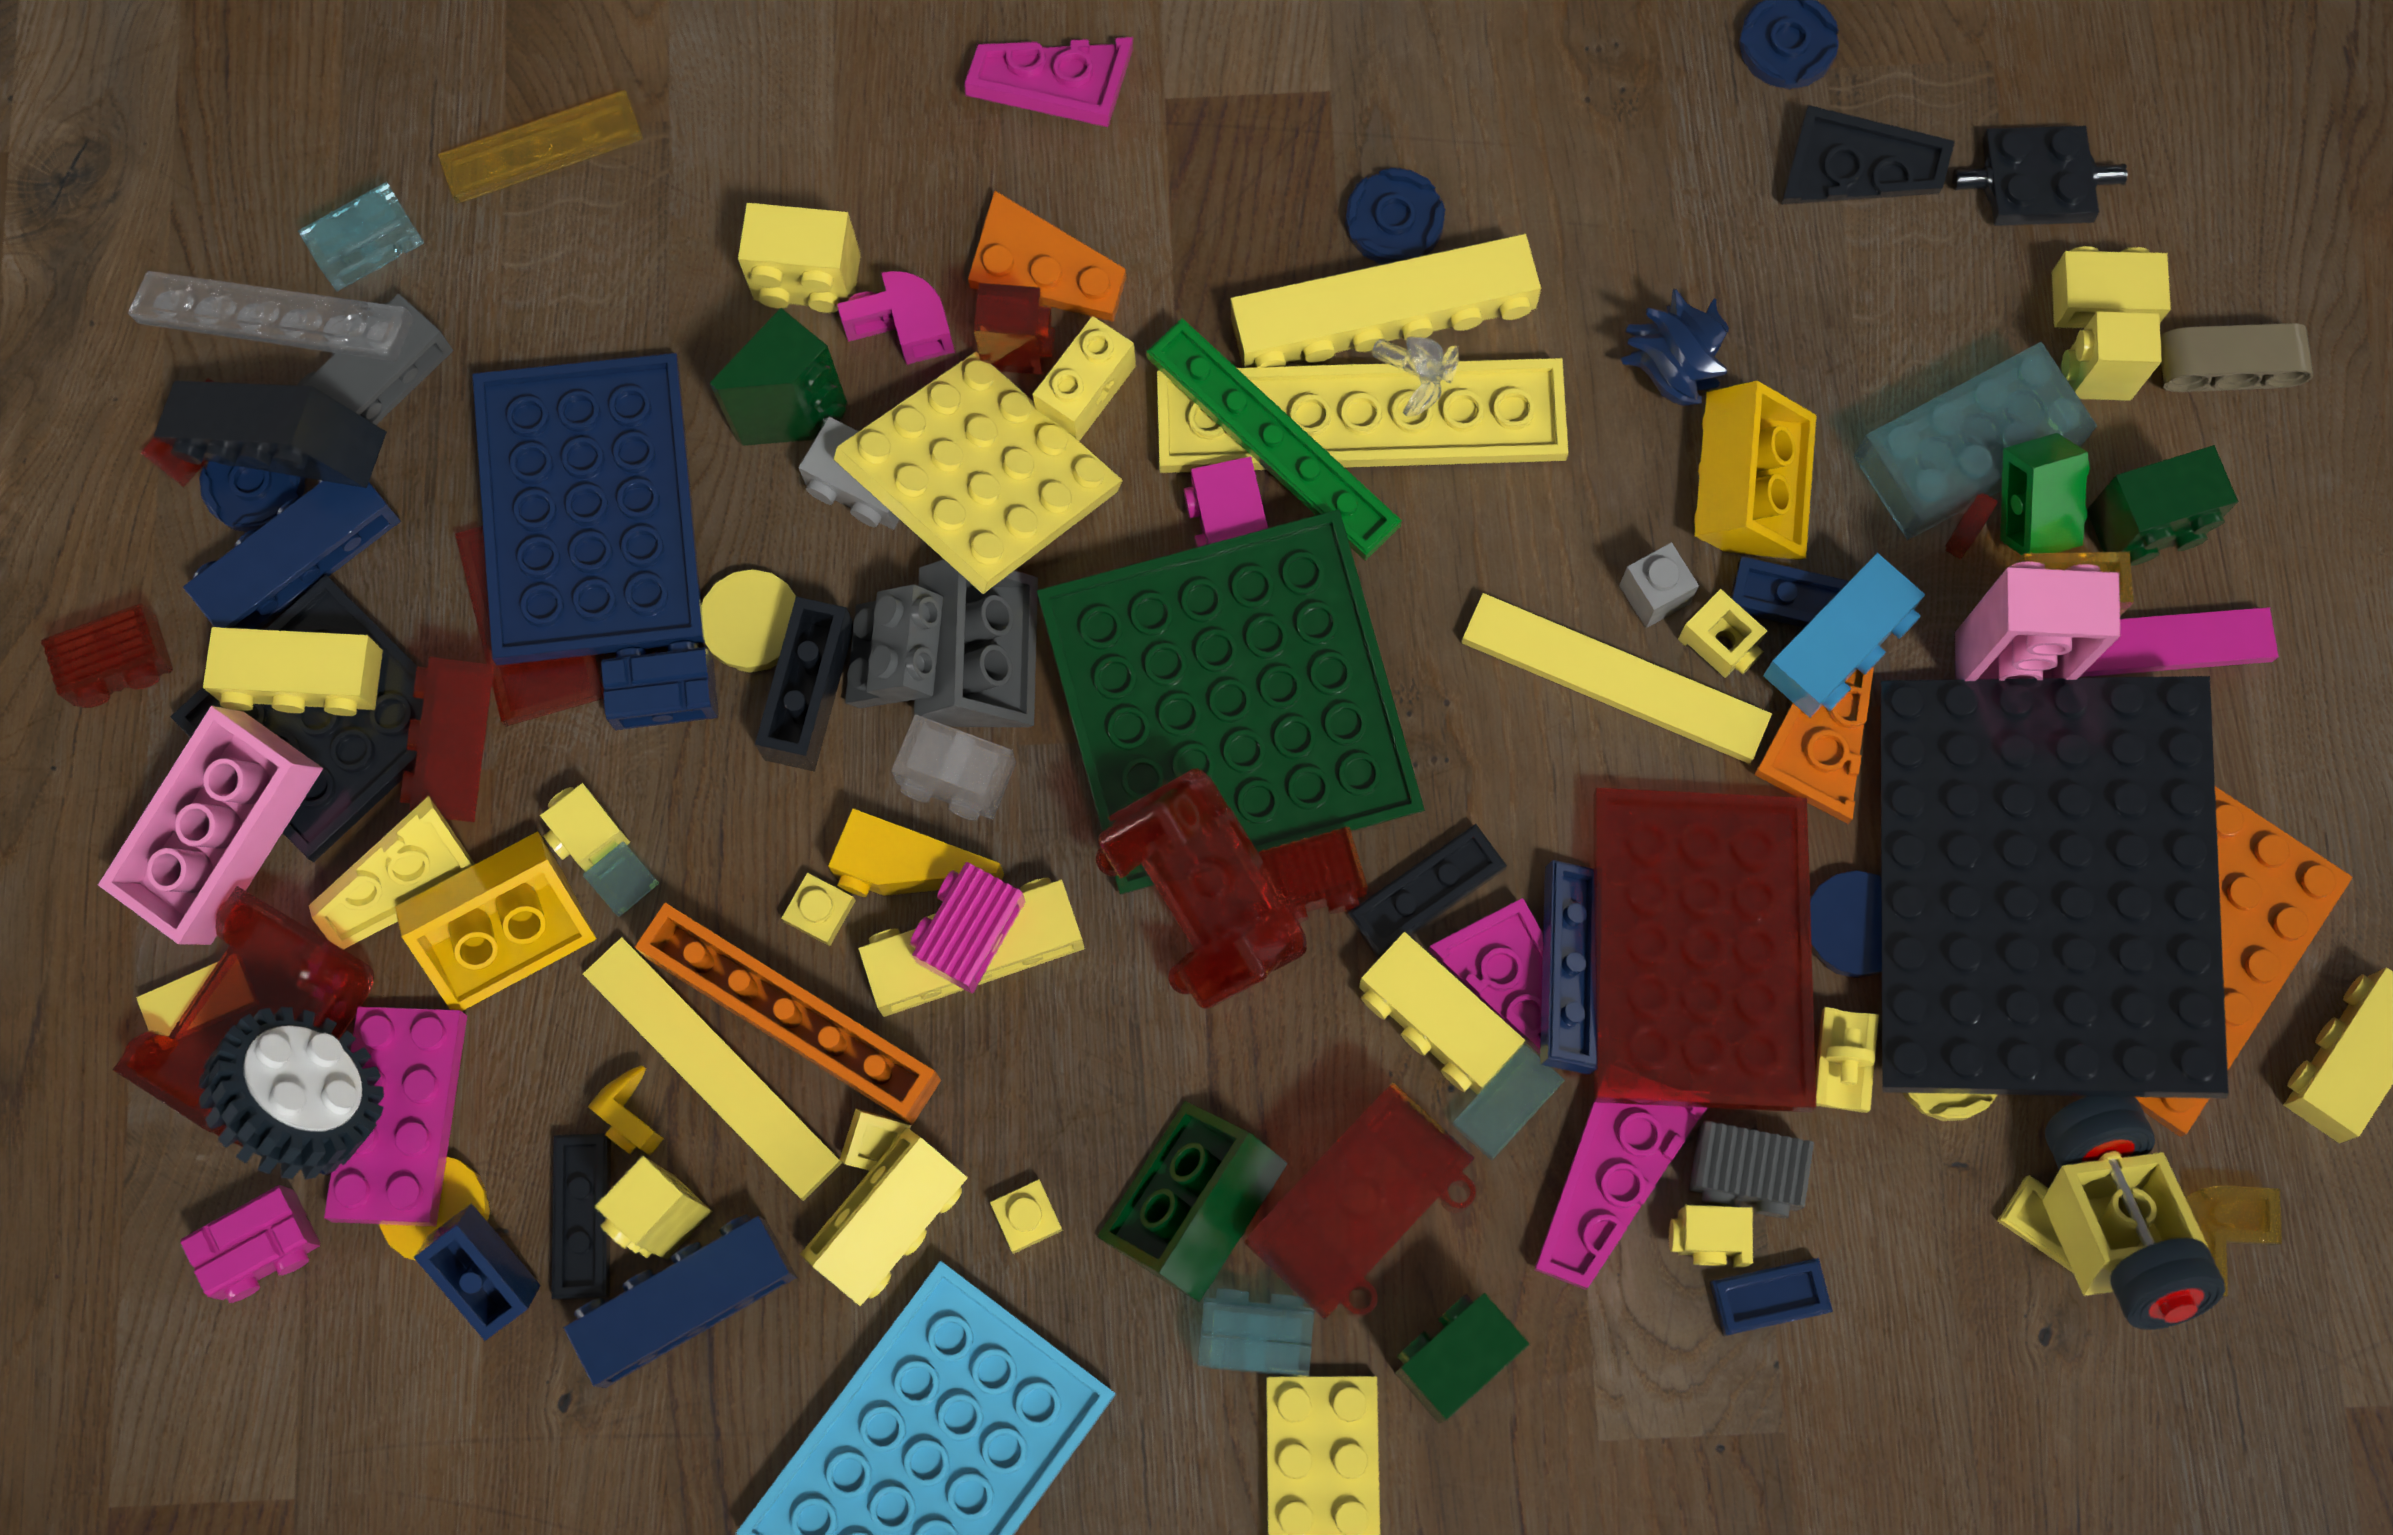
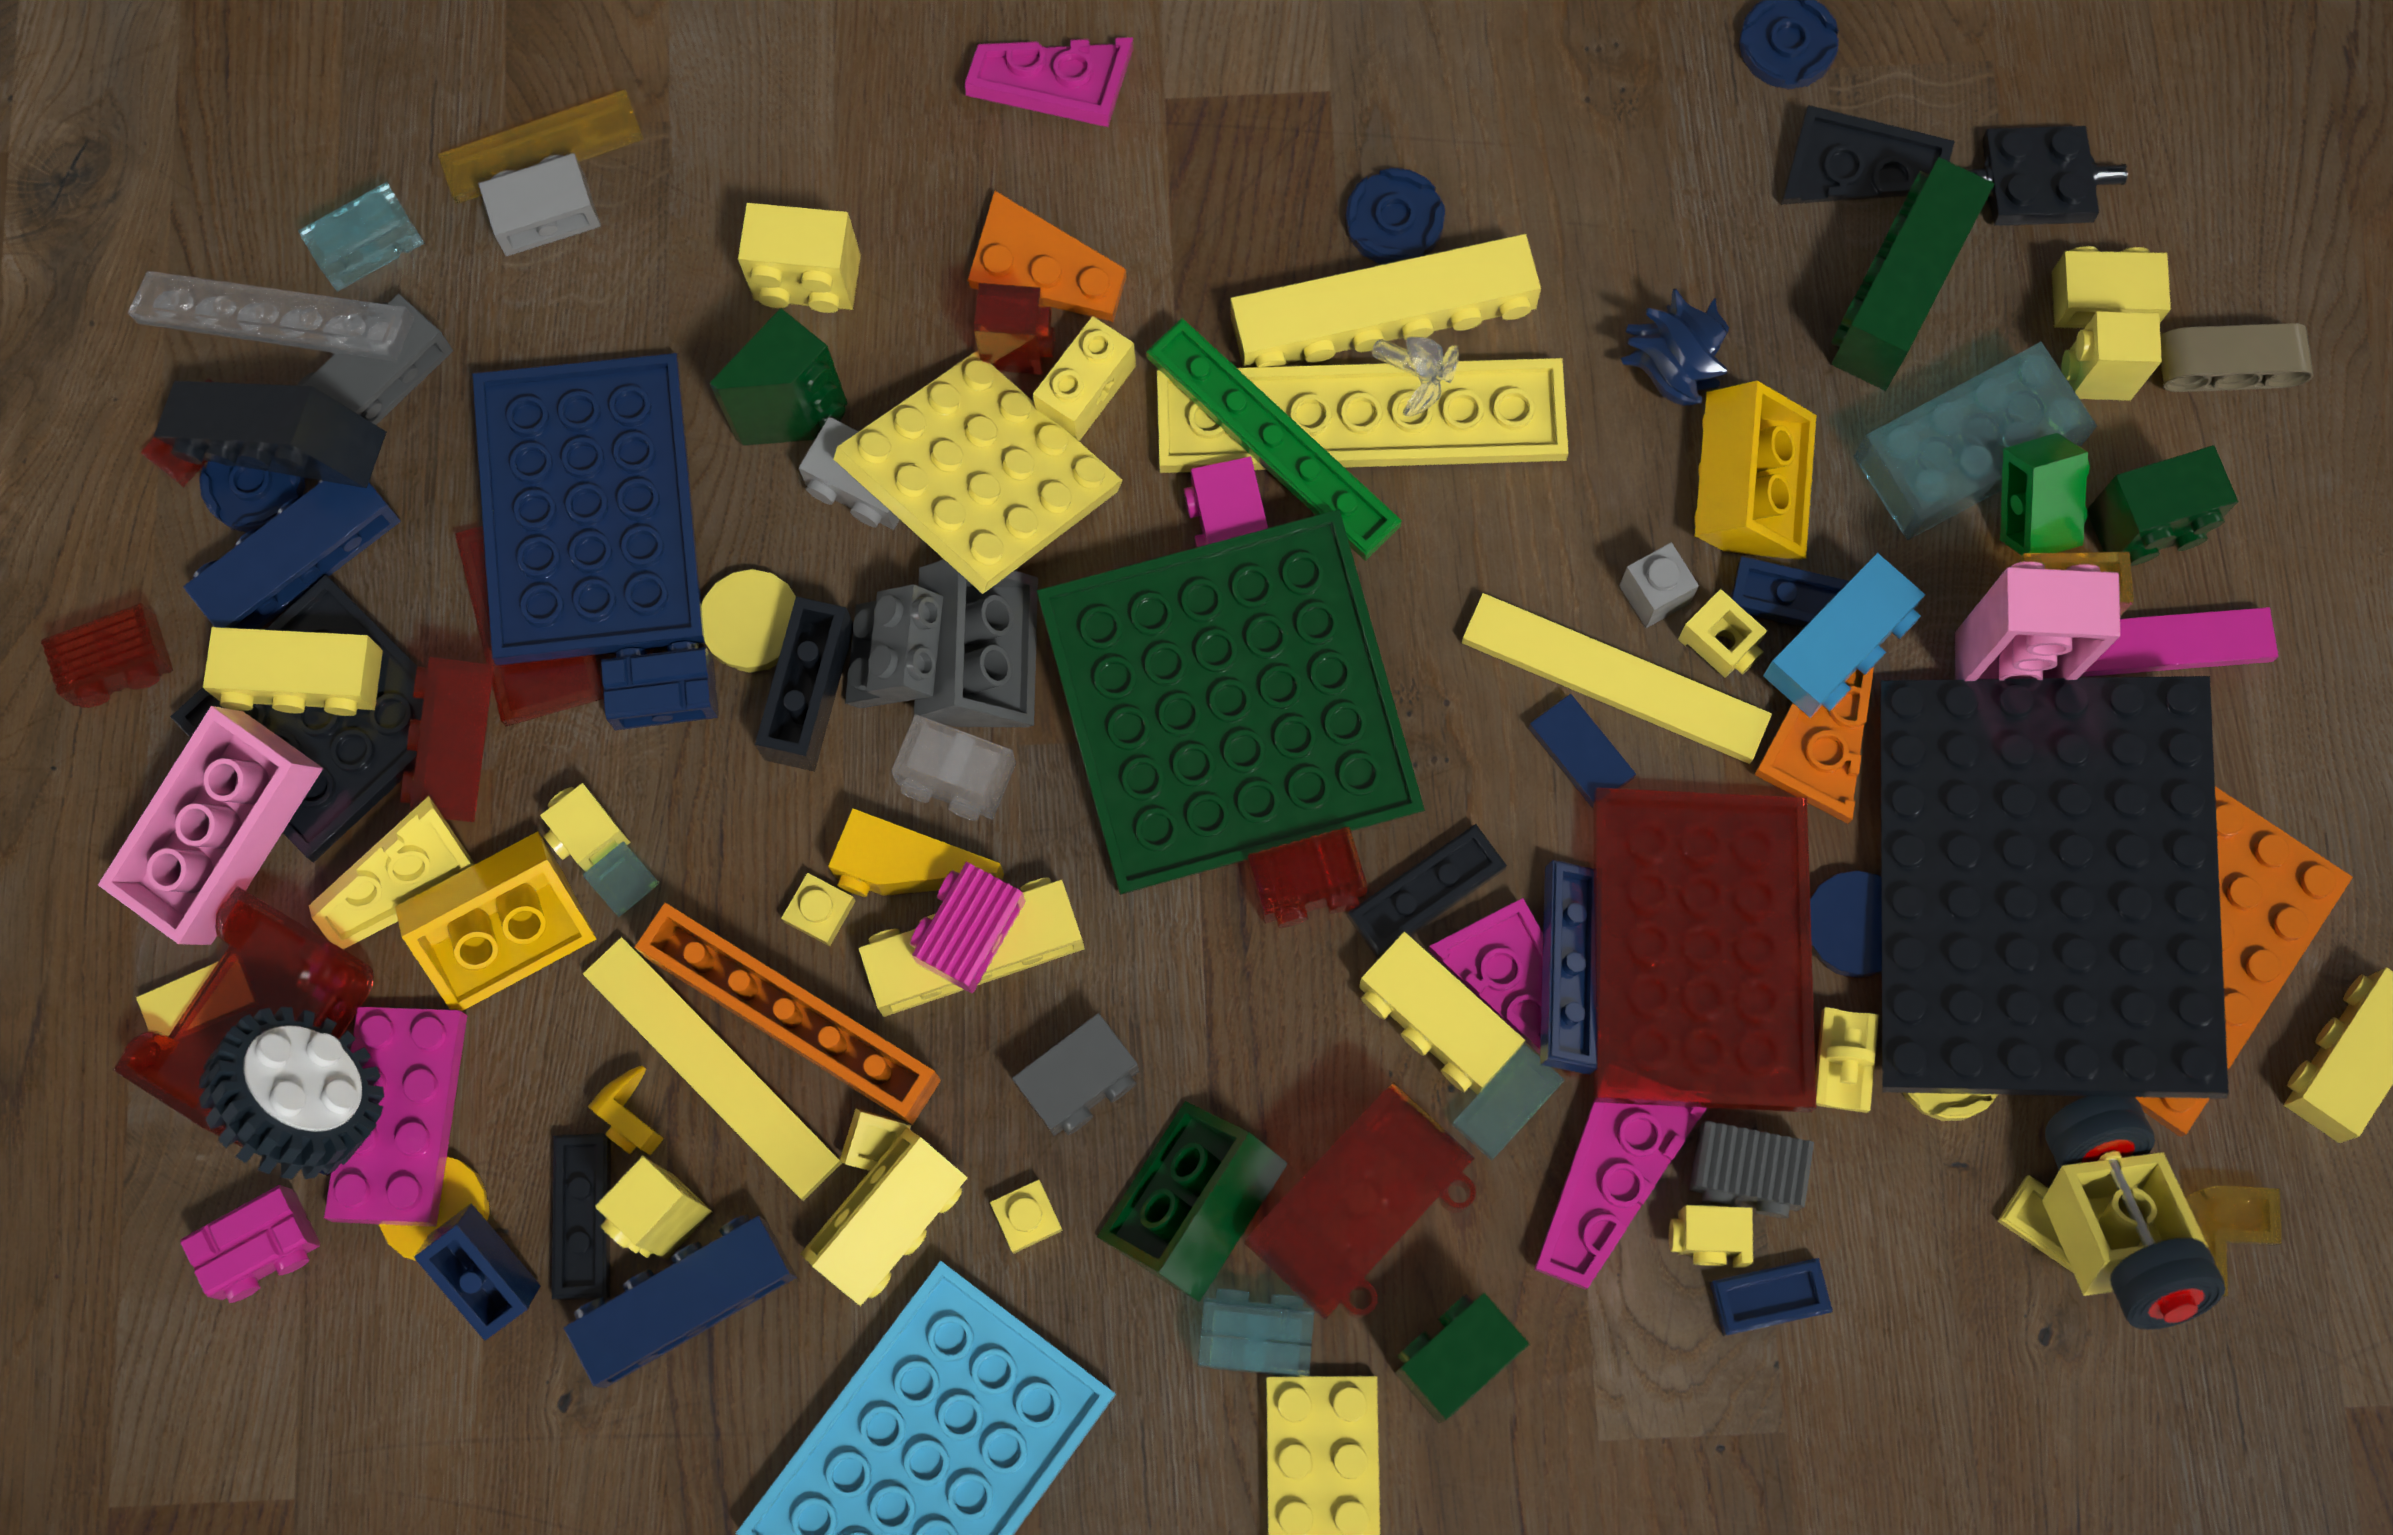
(539, 204): none -> light grey brick
(906, 305): dark pink brick -> none
(1077, 1076): none -> dark grey brick
(1210, 885): clear red container -> none
(1581, 748): none -> dark blue tile
(1908, 272): none -> dark green brick
(1970, 525): clear red tile -> none

